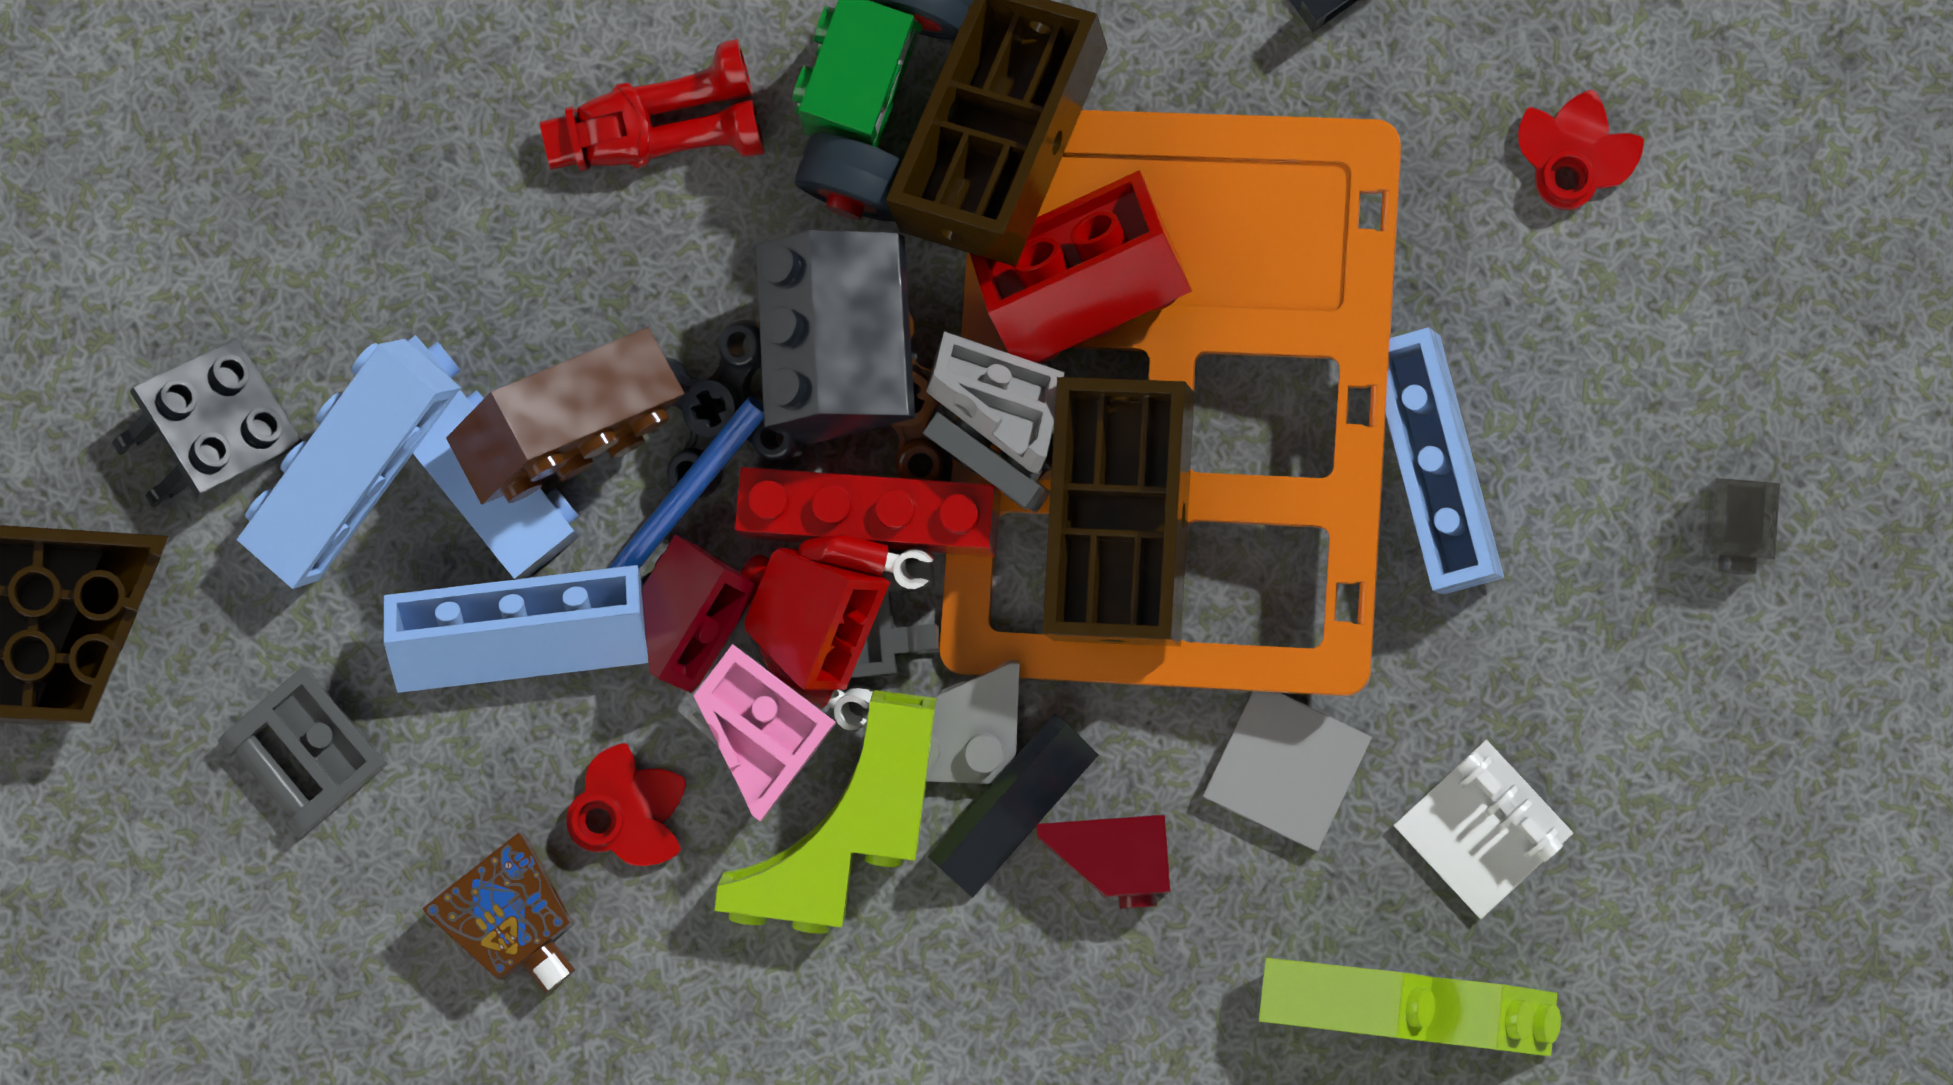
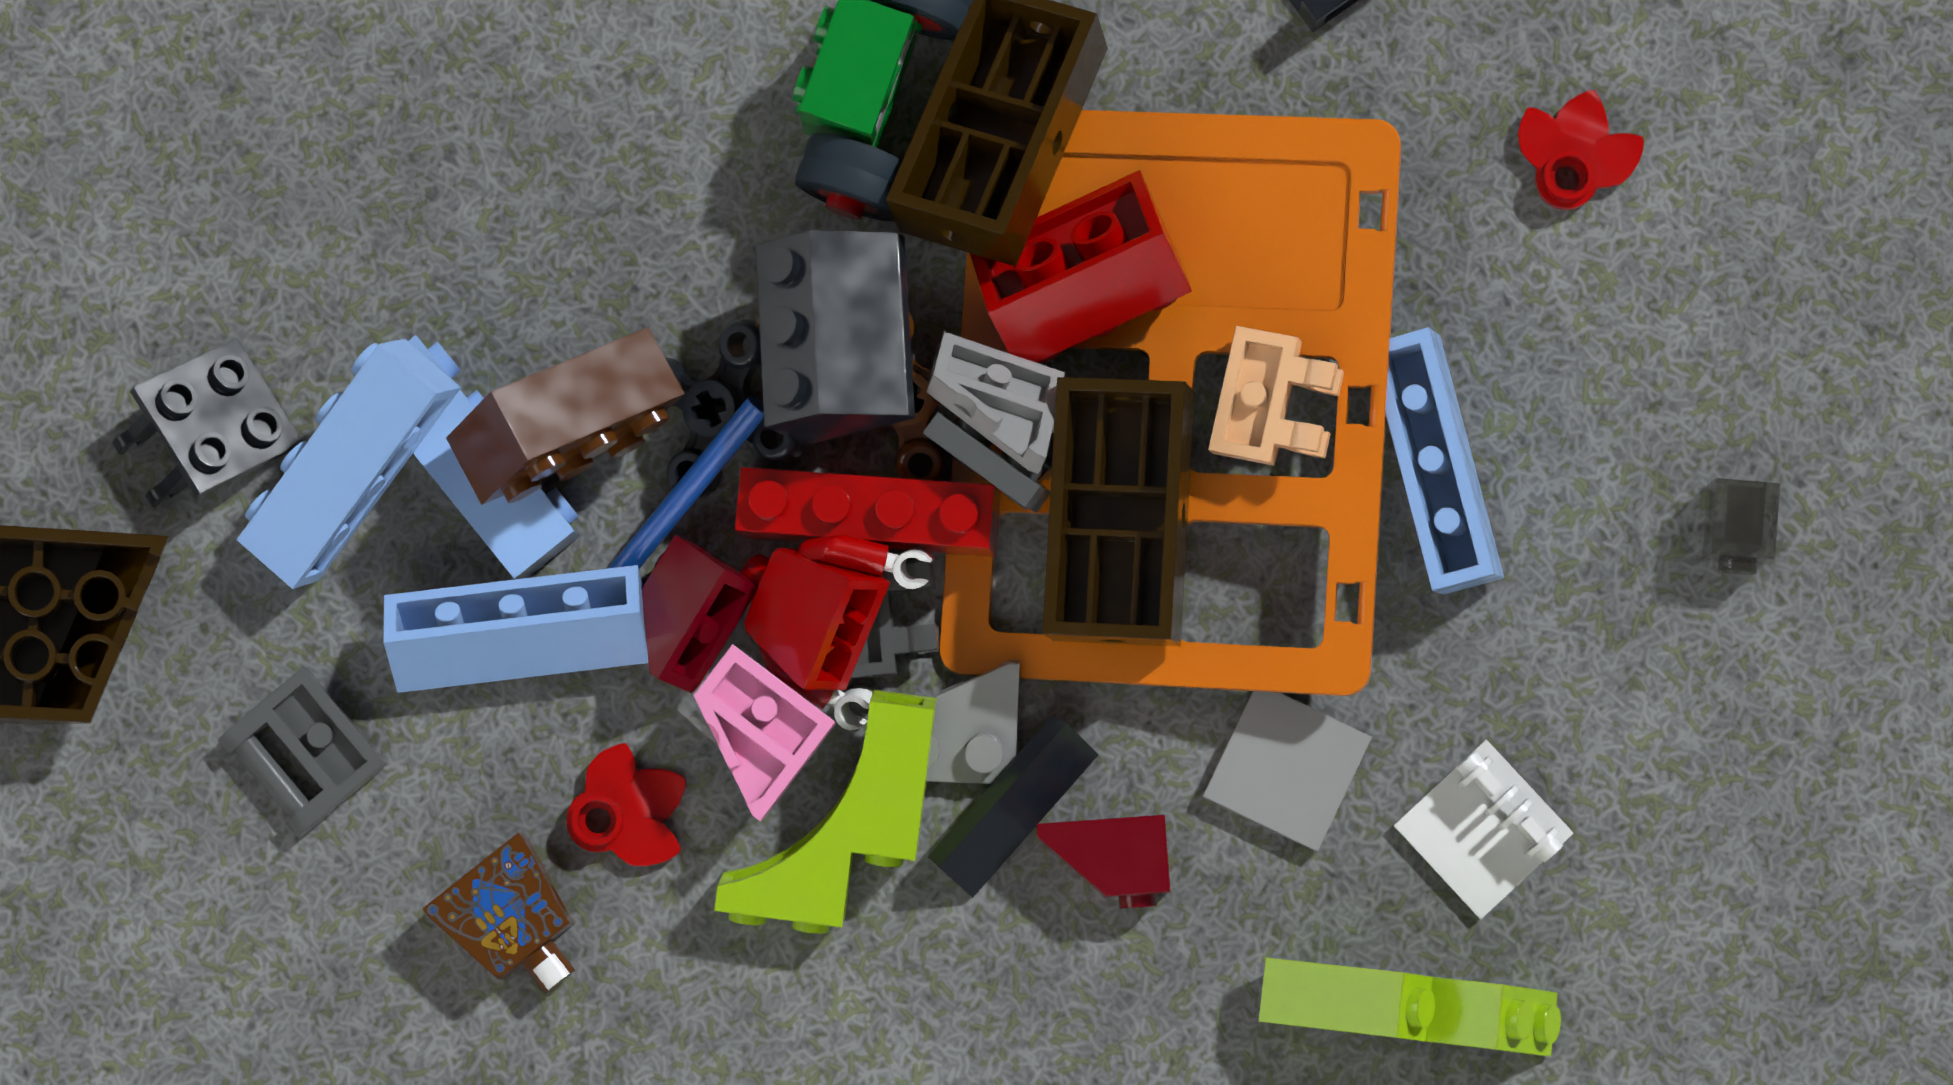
(618, 125): red piece -> none
(1257, 395): none -> light nougat plate

